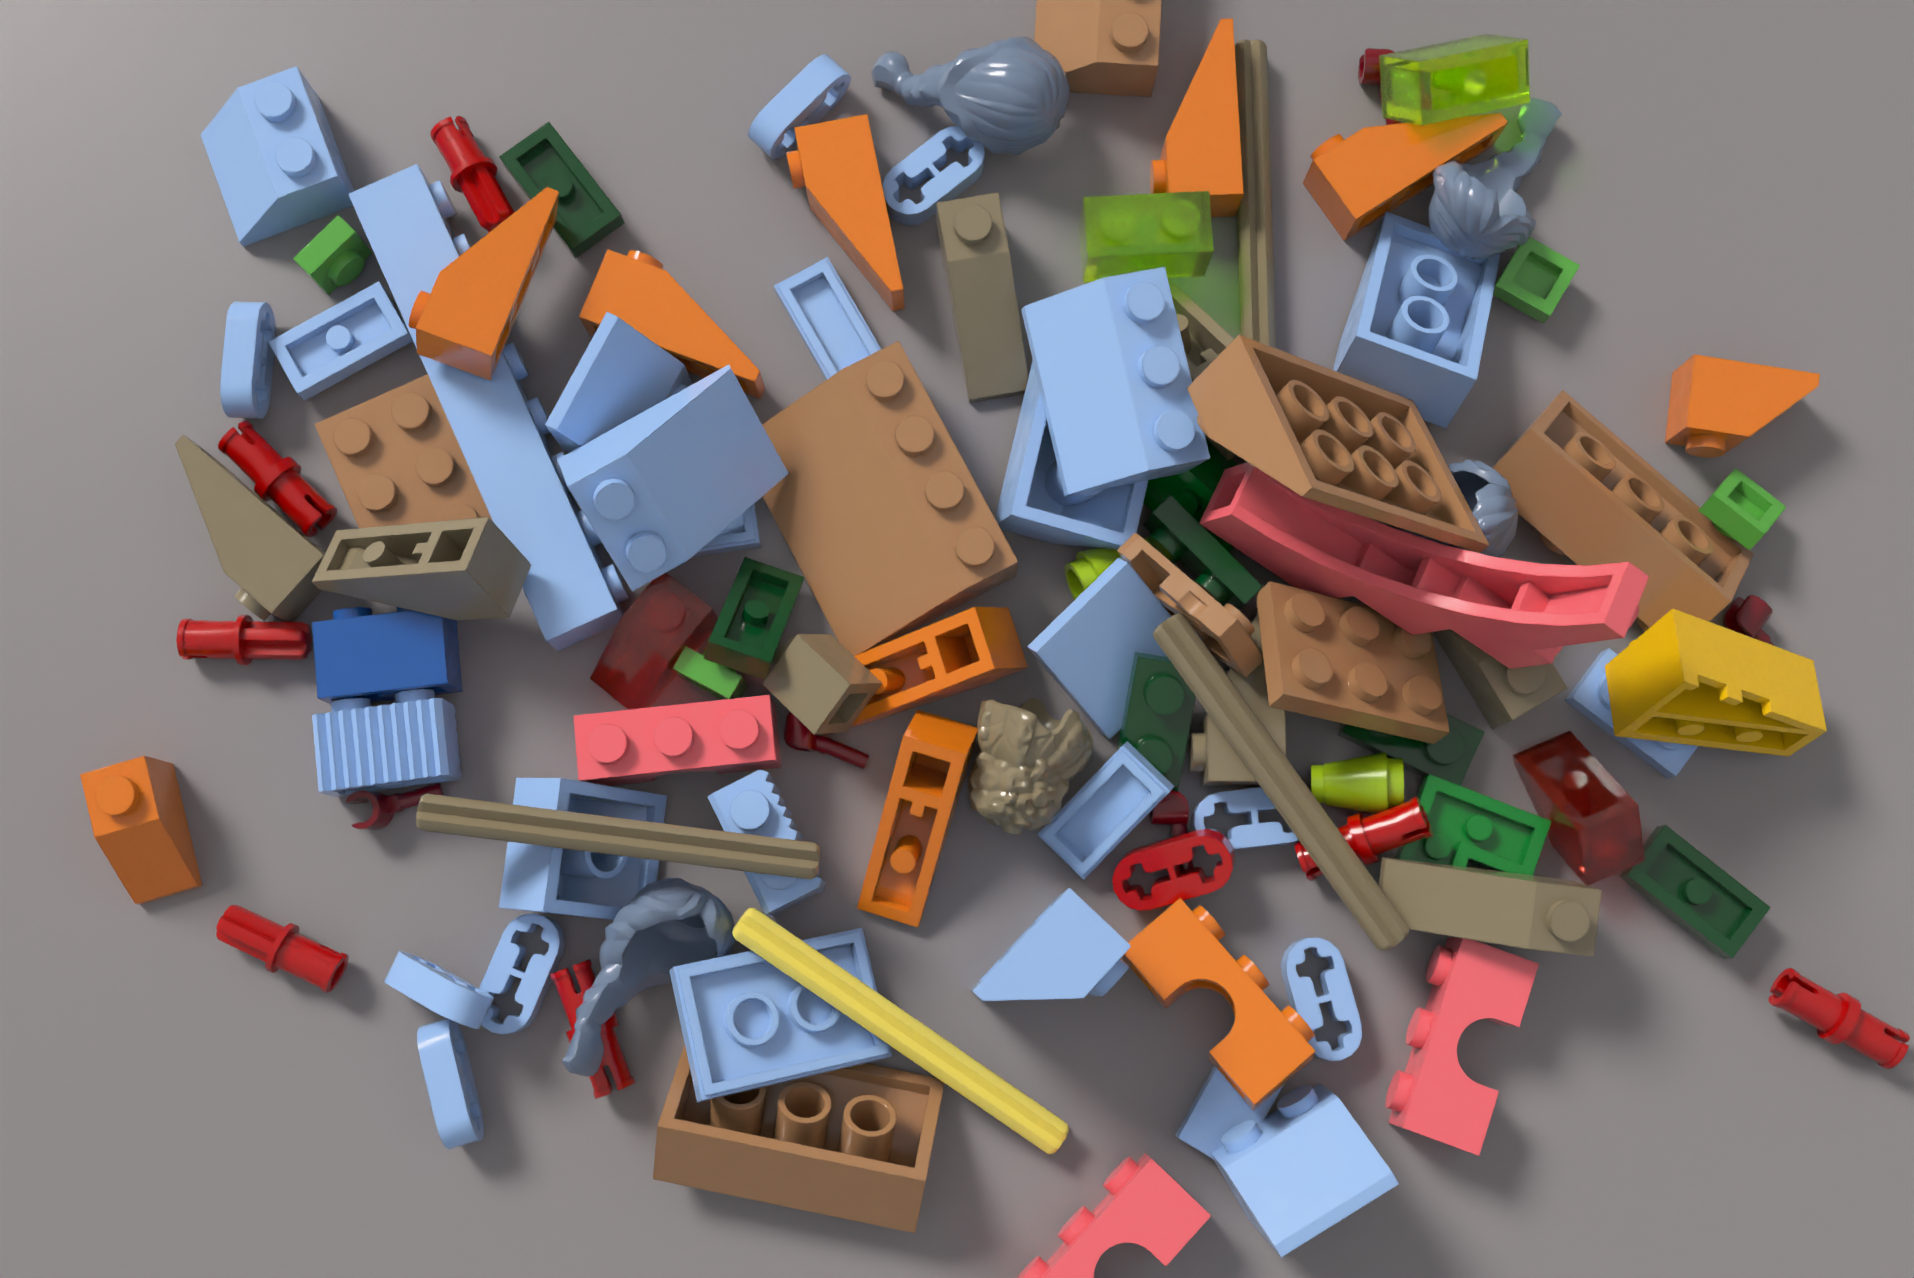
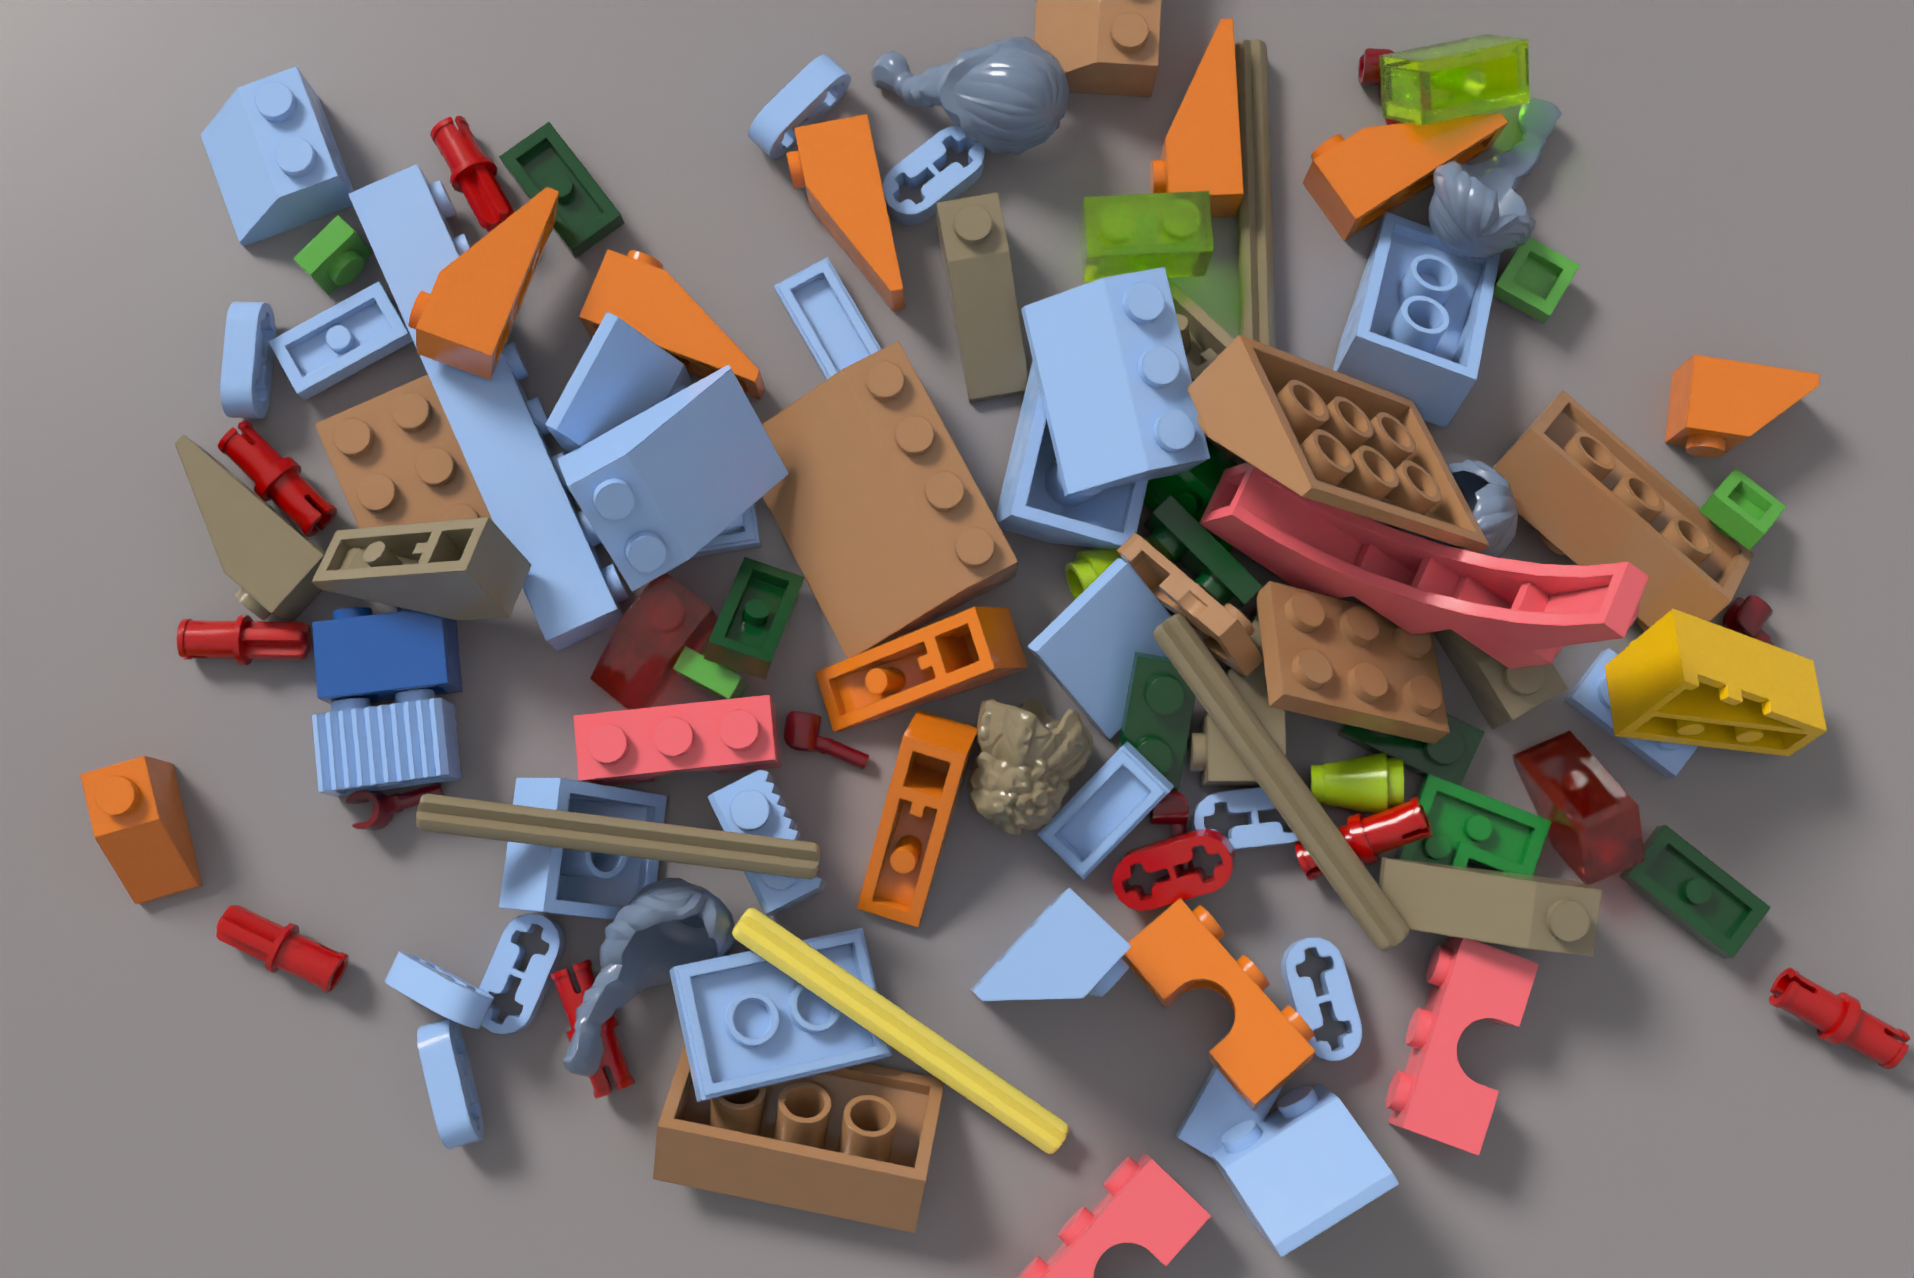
(821, 682): dark tan brick -> none

